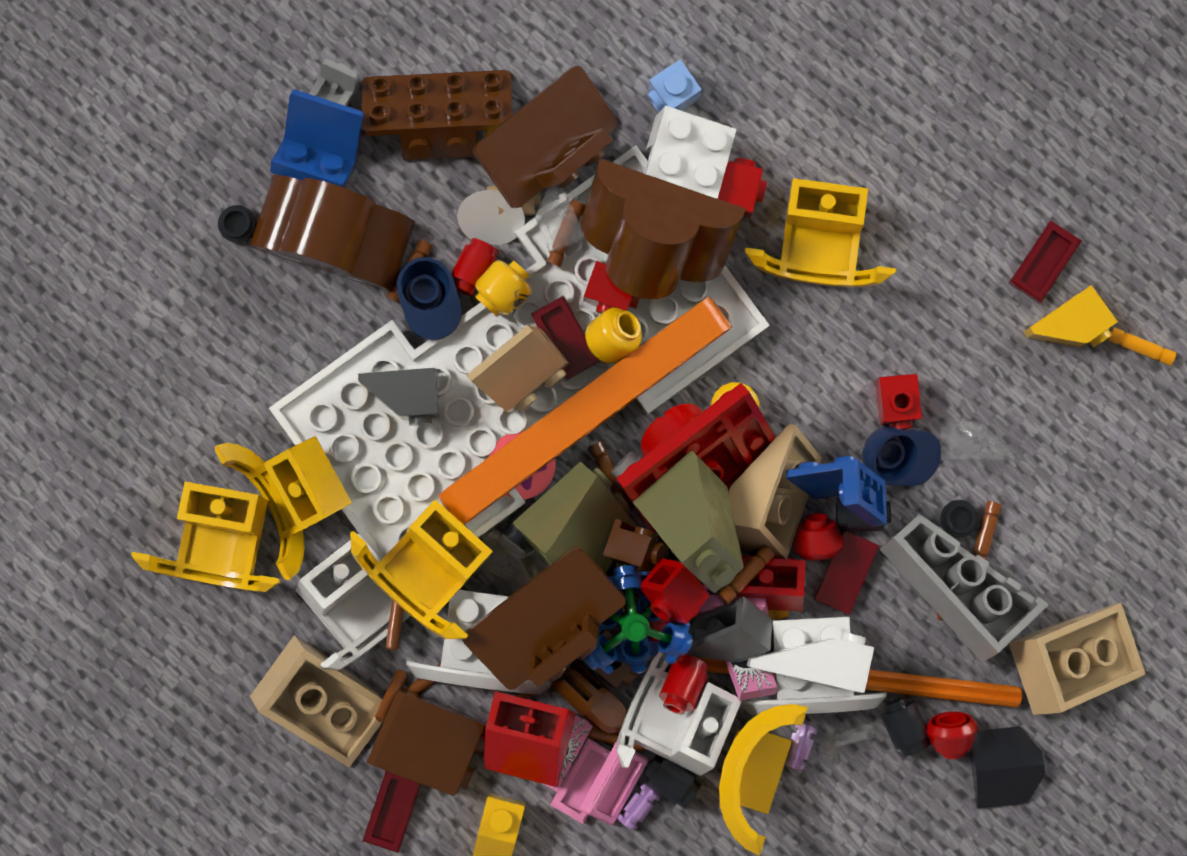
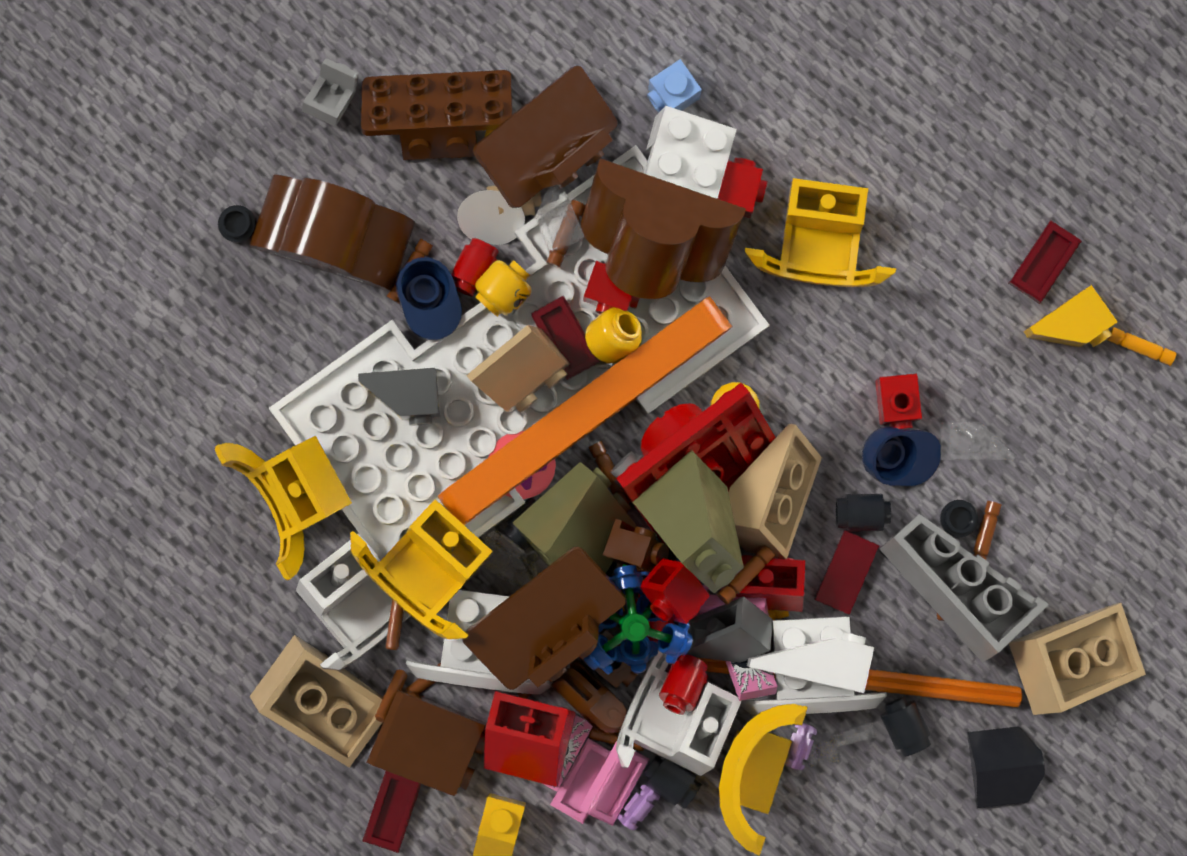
(217, 539): yellow piece -> none
(318, 140): blue bracket -> none
(817, 538): red cone -> none
(850, 479): blue bracket -> none
(952, 733): red cone -> none

